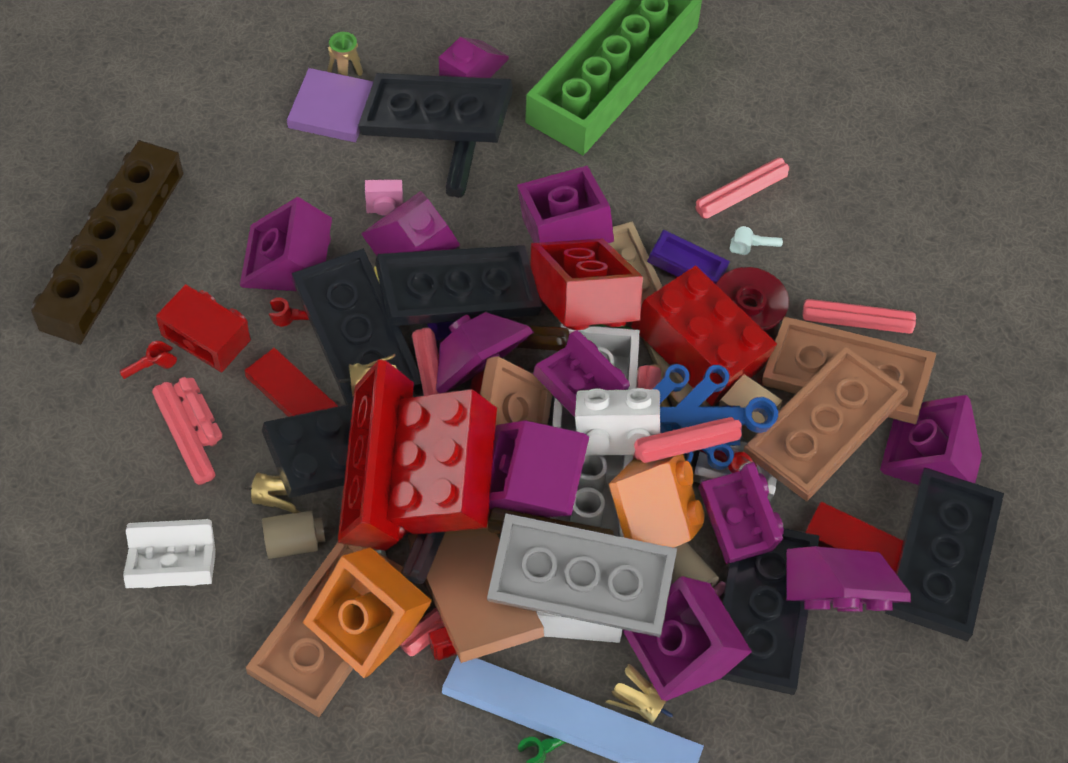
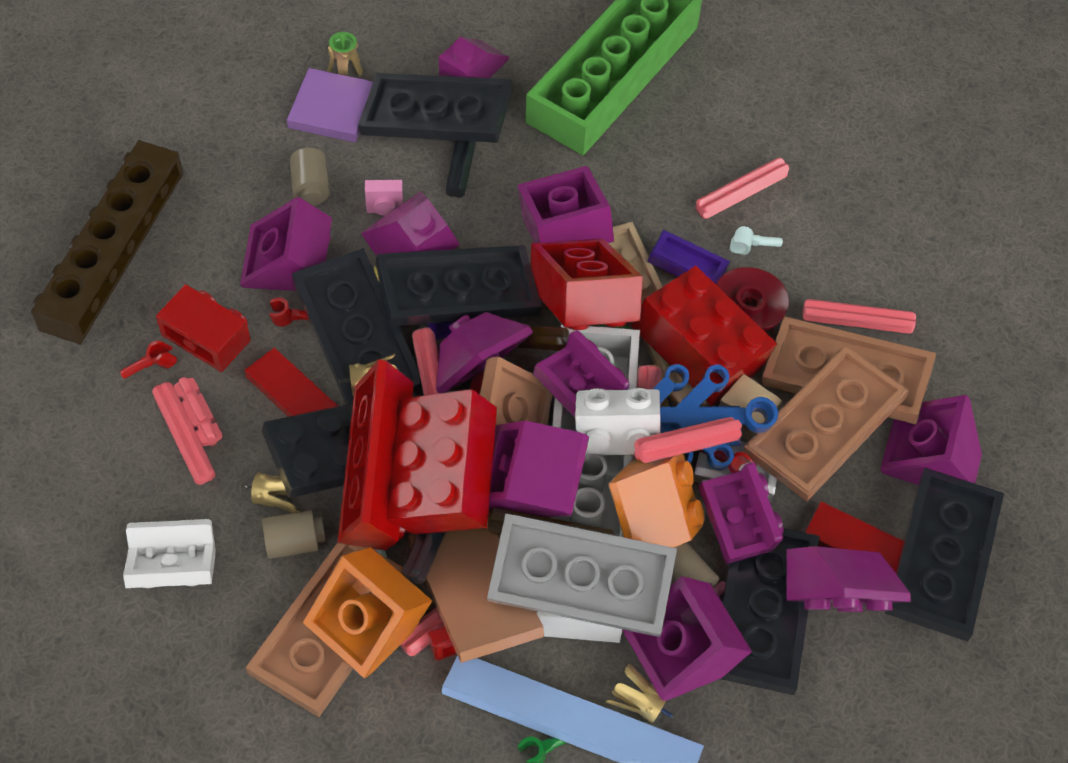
(309, 175): none -> dark tan brick

